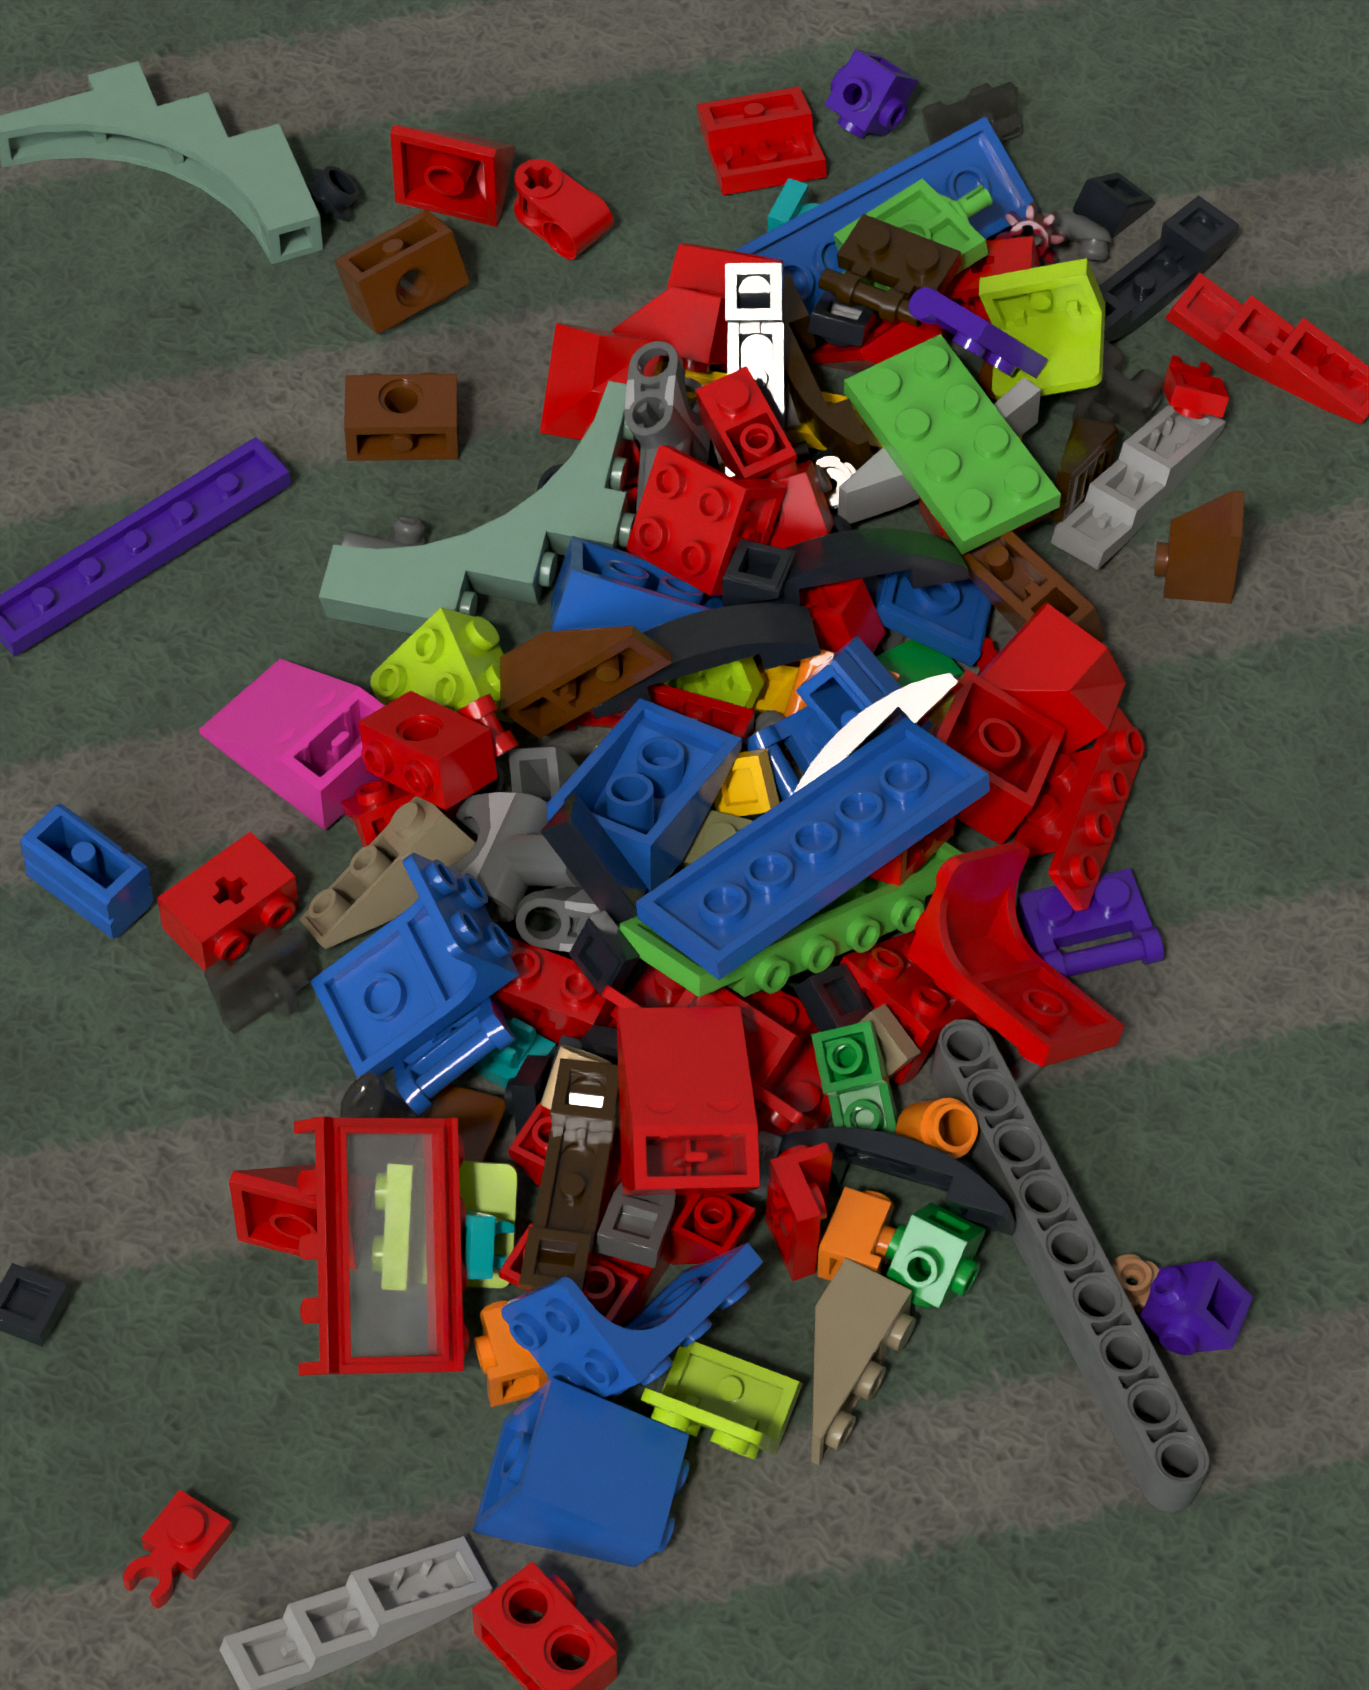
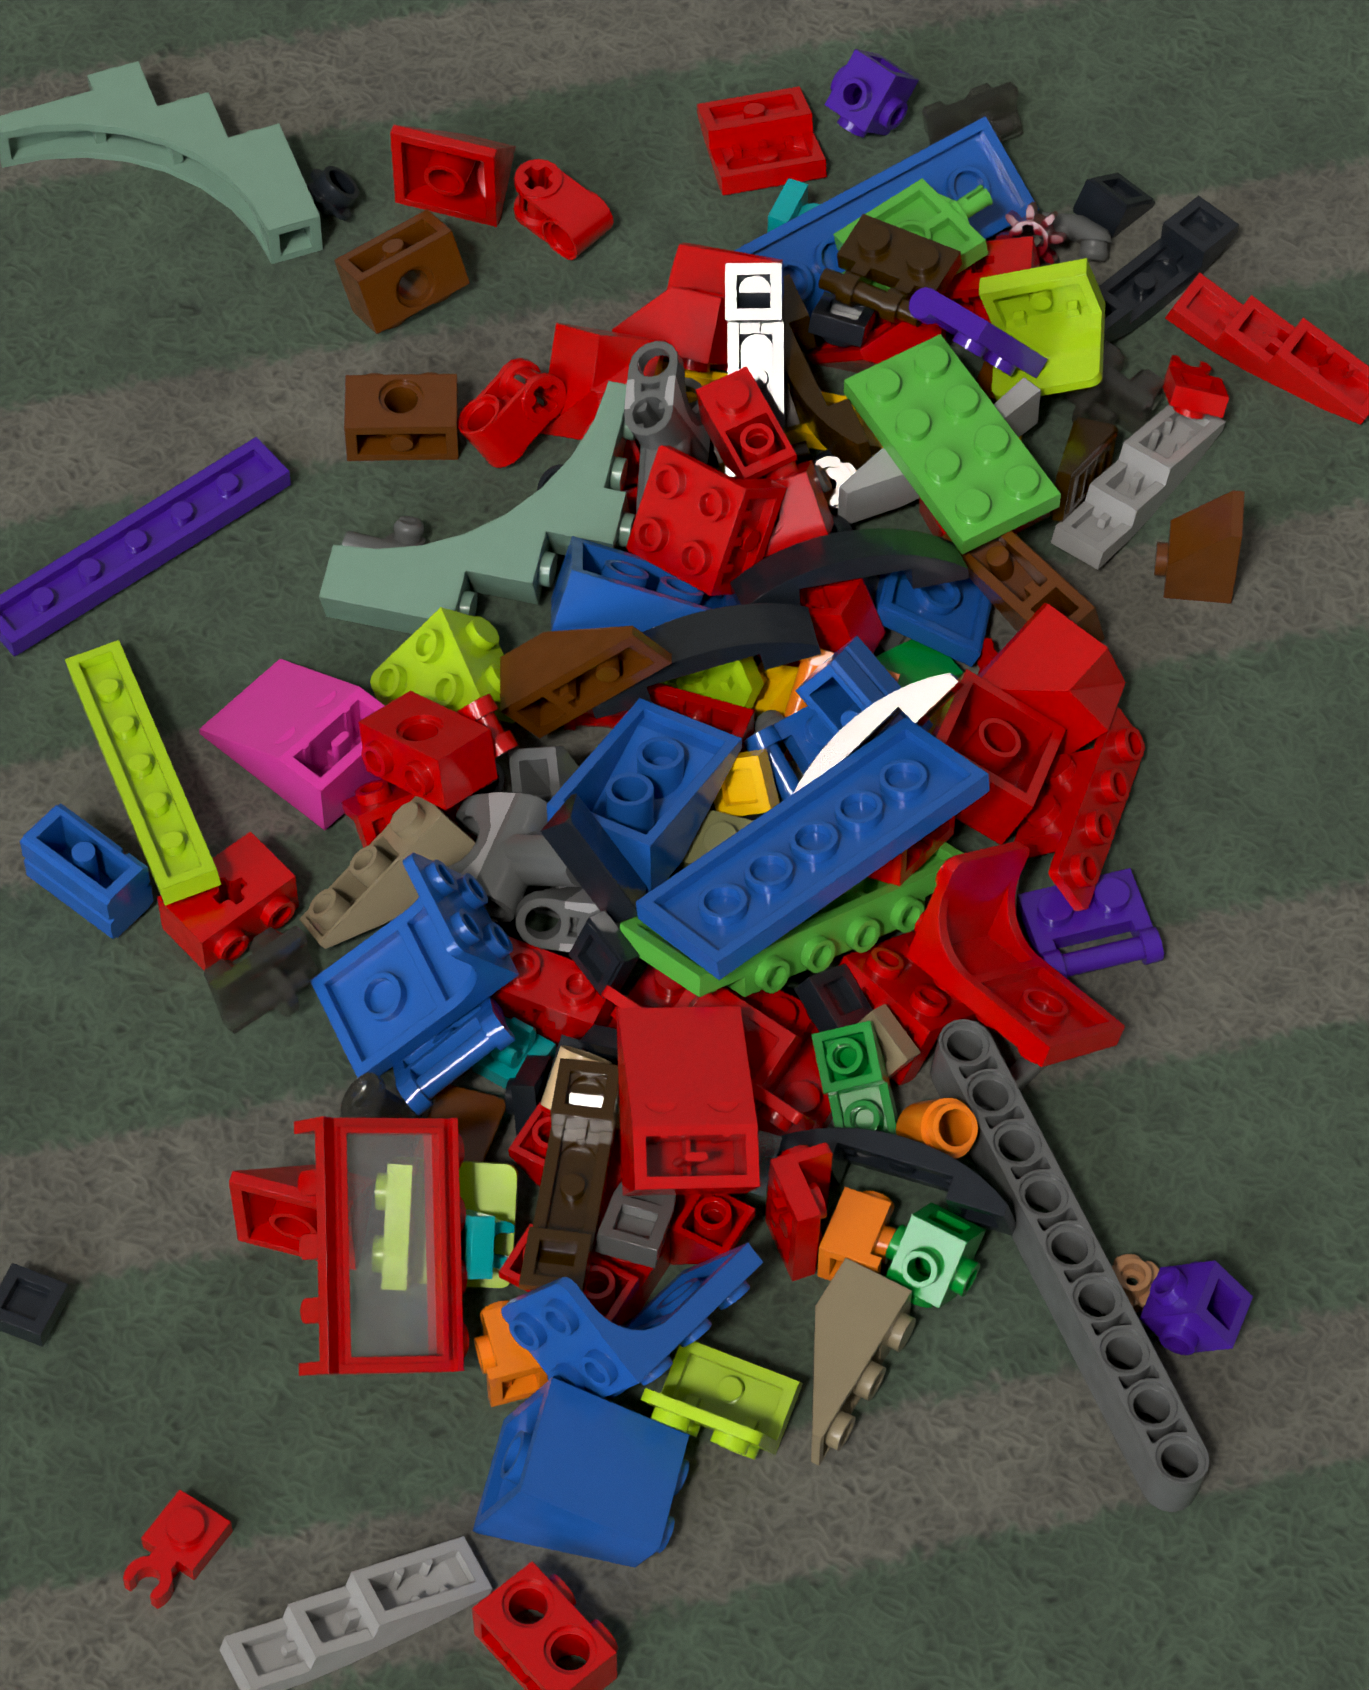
(143, 773): none -> lime plate
(506, 412): none -> red piece
(755, 573): black slope -> none

